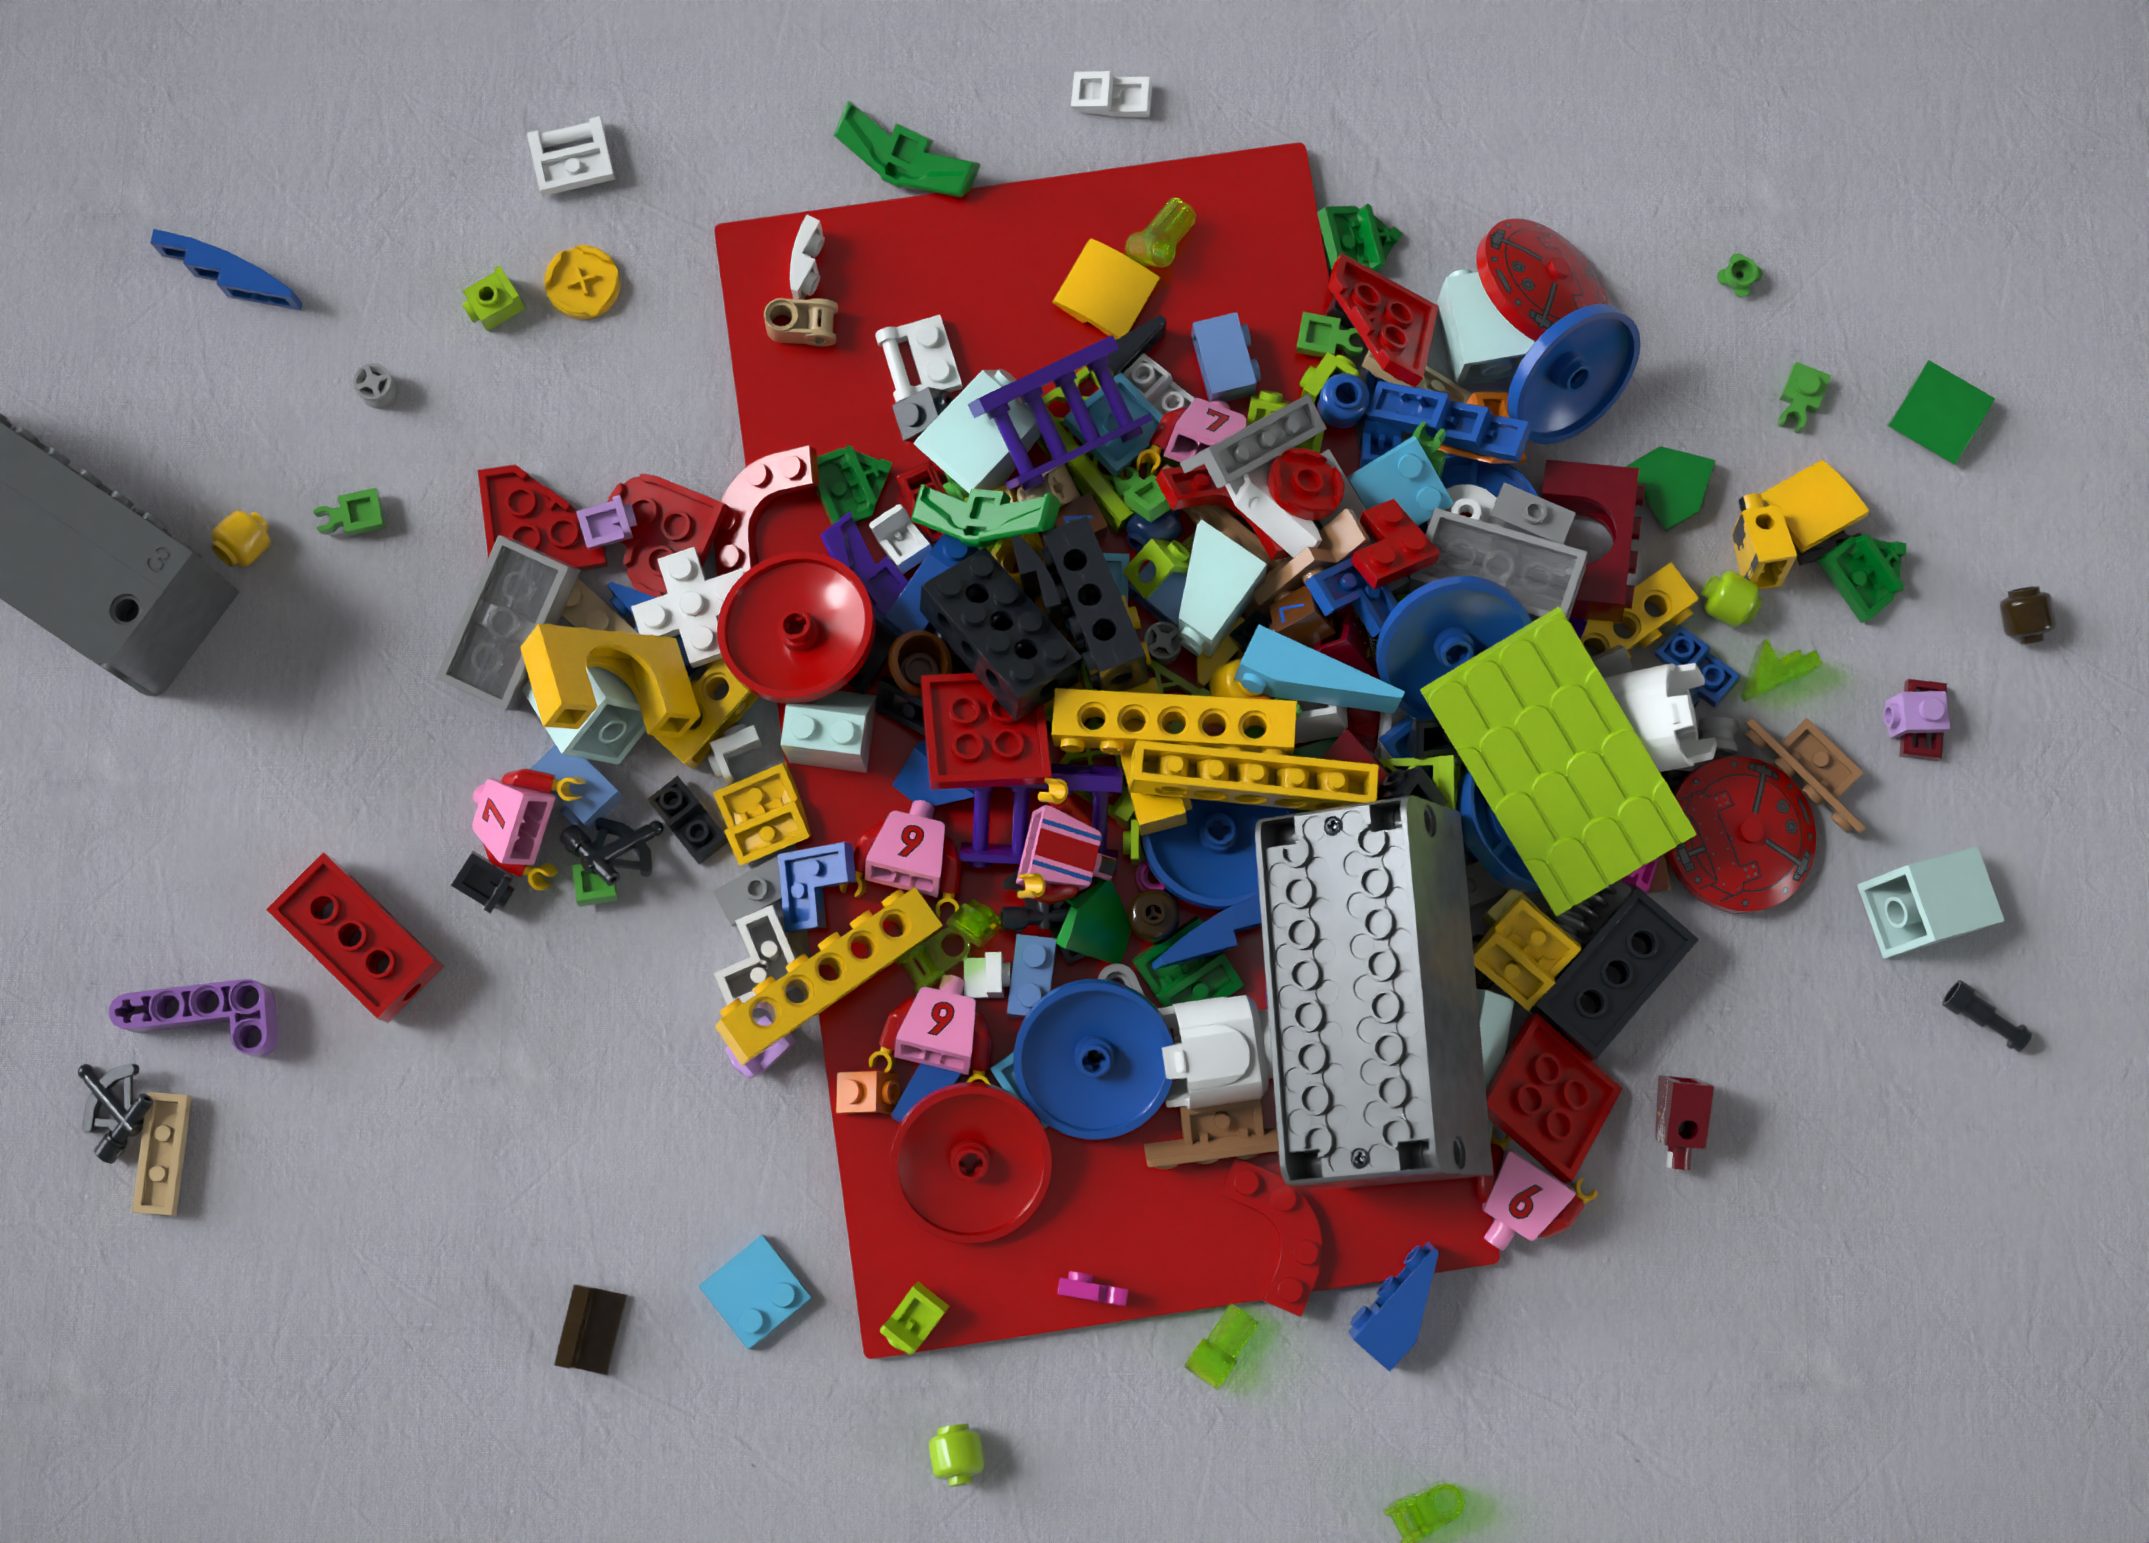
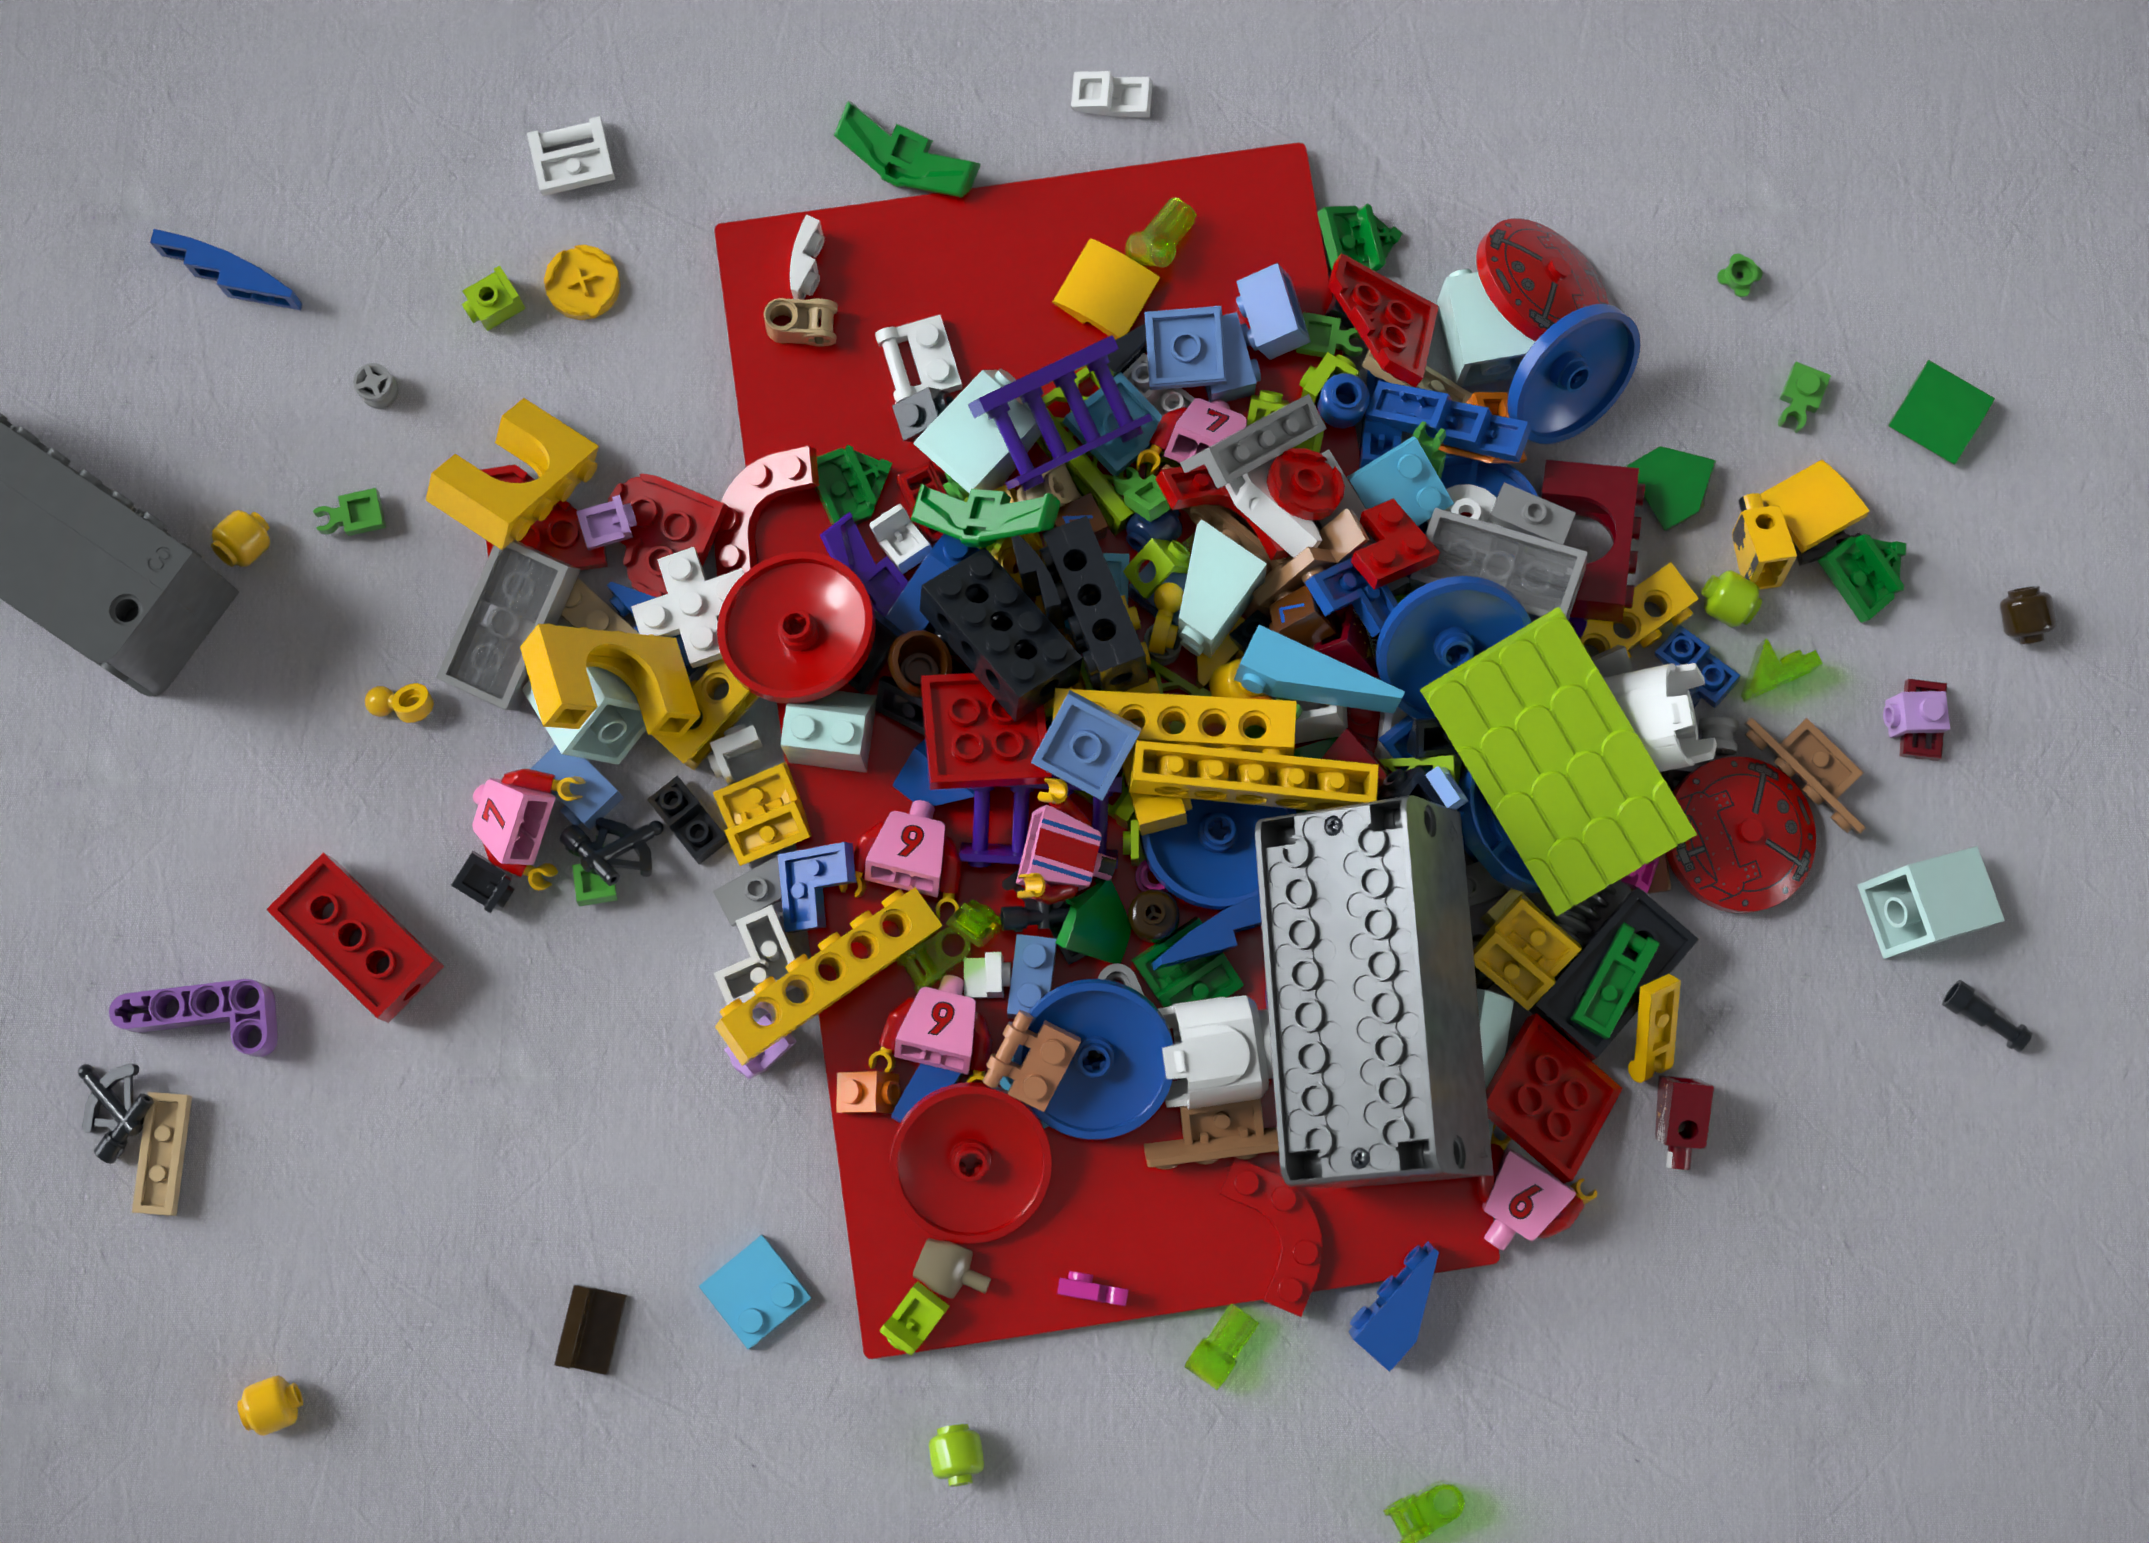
(269, 1405): none -> yellow head
(410, 702): none -> yellow plate
(504, 509): none -> yellow arch
(946, 1268): none -> dark tan piece
(1043, 1065): none -> nougat plate
(1086, 745): none -> medium blue plate
(1168, 601): none -> yellow plate
(1185, 348): none -> medium blue plate
(1272, 312): none -> piece
(1447, 787): none -> light blue tile
(1614, 982): none -> green plate
(1656, 1028): none -> yellow plate

